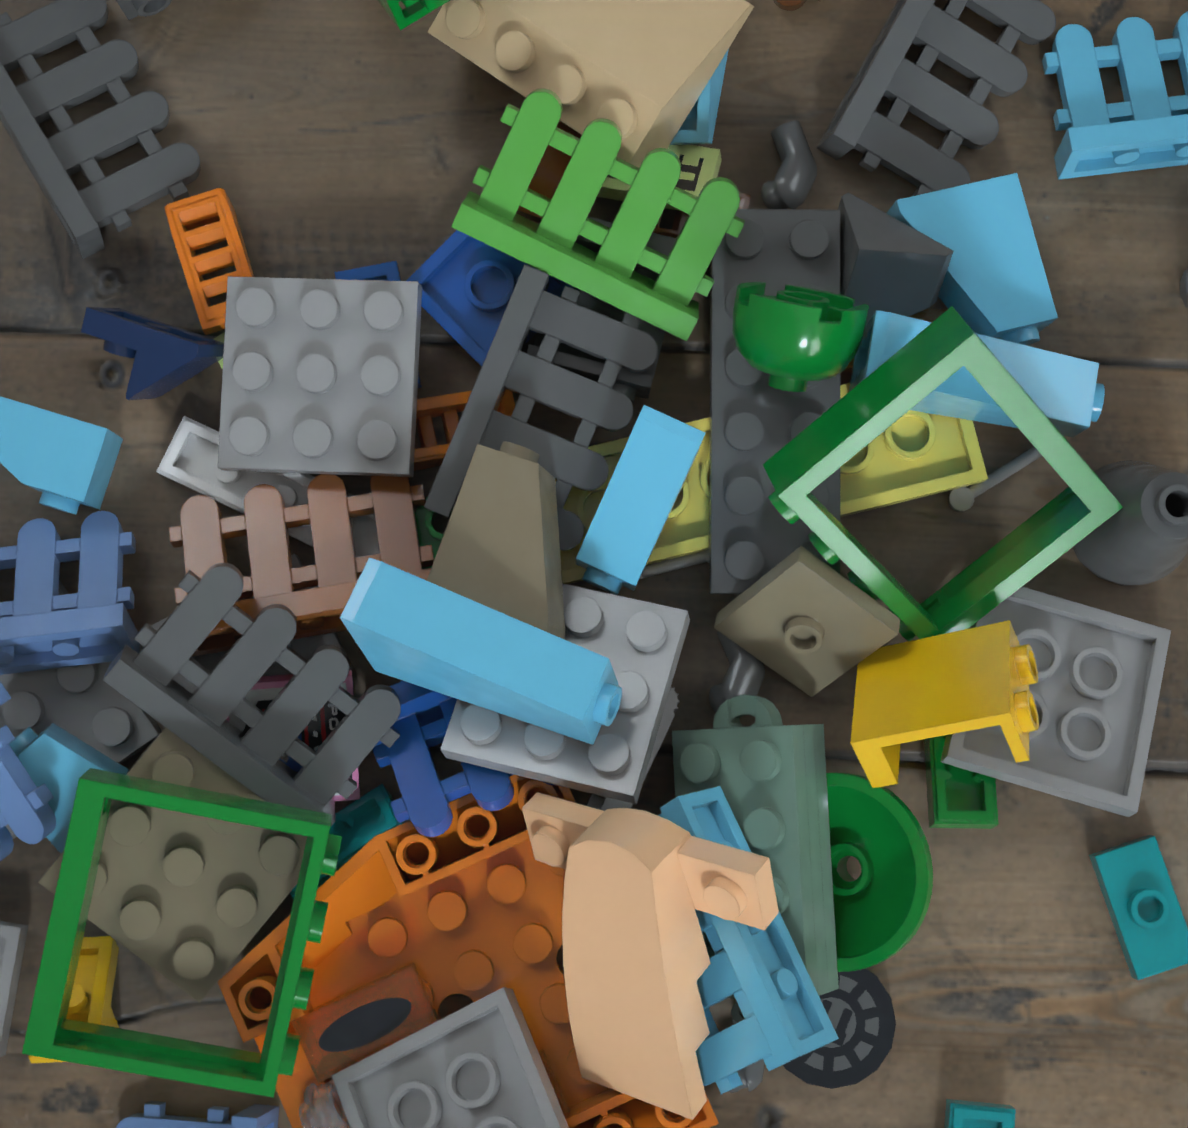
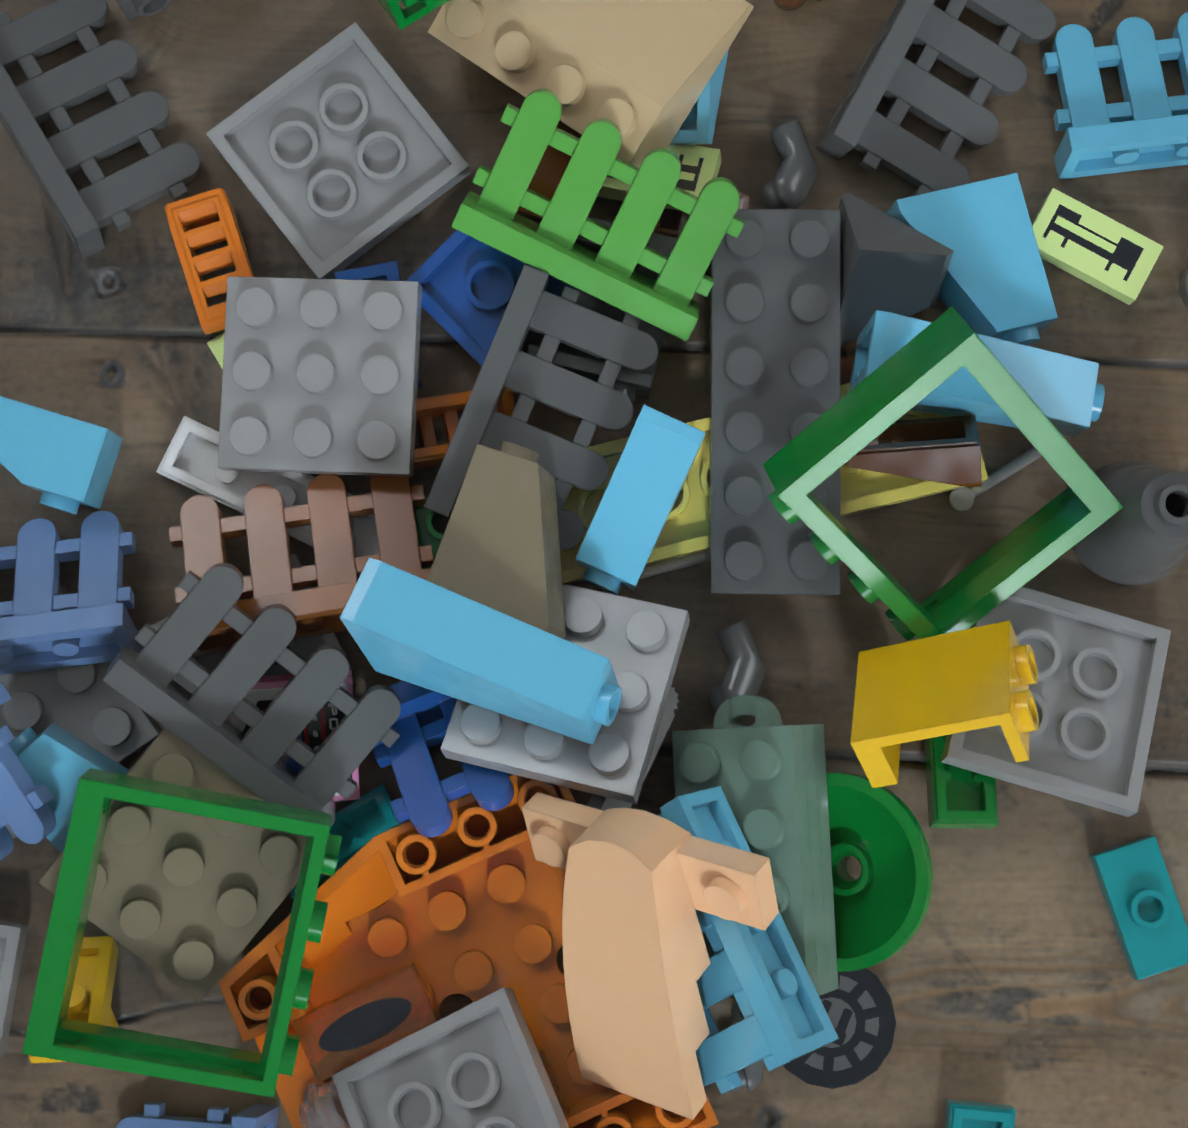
(161, 352): dark blue slope -> none
(339, 153): none -> light grey plate
(797, 333): green cylinder -> none
(807, 622): dark tan plate -> none
(927, 449): none -> reddish brown slope
(1094, 246): none -> yellowish green tile

